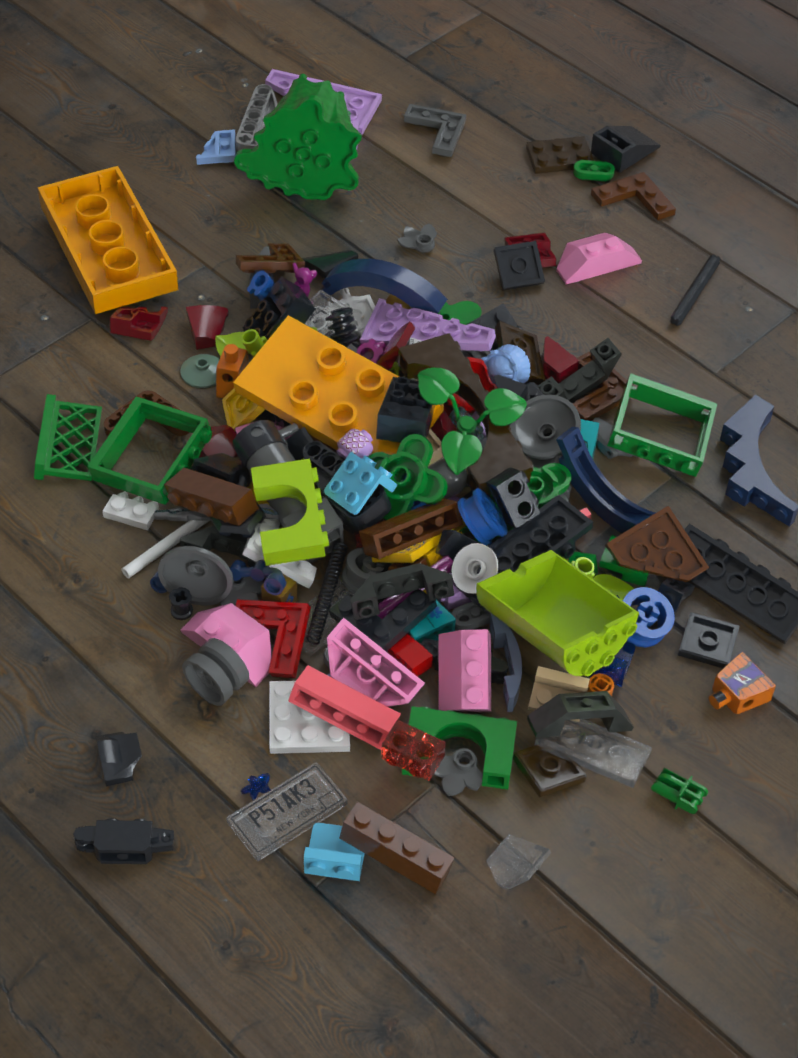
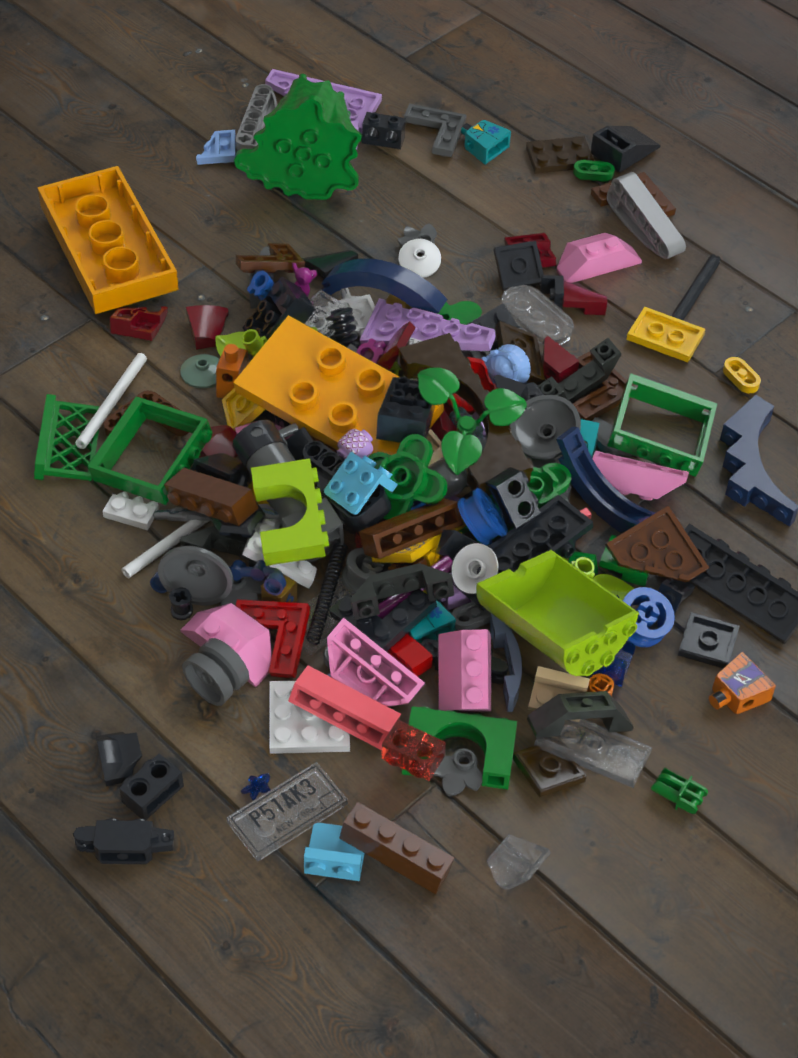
(111, 400): none -> white piece
(156, 790): none -> black brick
(383, 130): none -> black brick
(425, 265): none -> white dish
(485, 140): none -> teal torso
(538, 314): none -> clear tile
(554, 287): none -> black bracket
(582, 298): none -> dark red slope
(638, 477): none -> bright pink wedge
(644, 216): none -> light grey beam
(666, 334): none -> yellow plate
(741, 375): none -> yellow plate

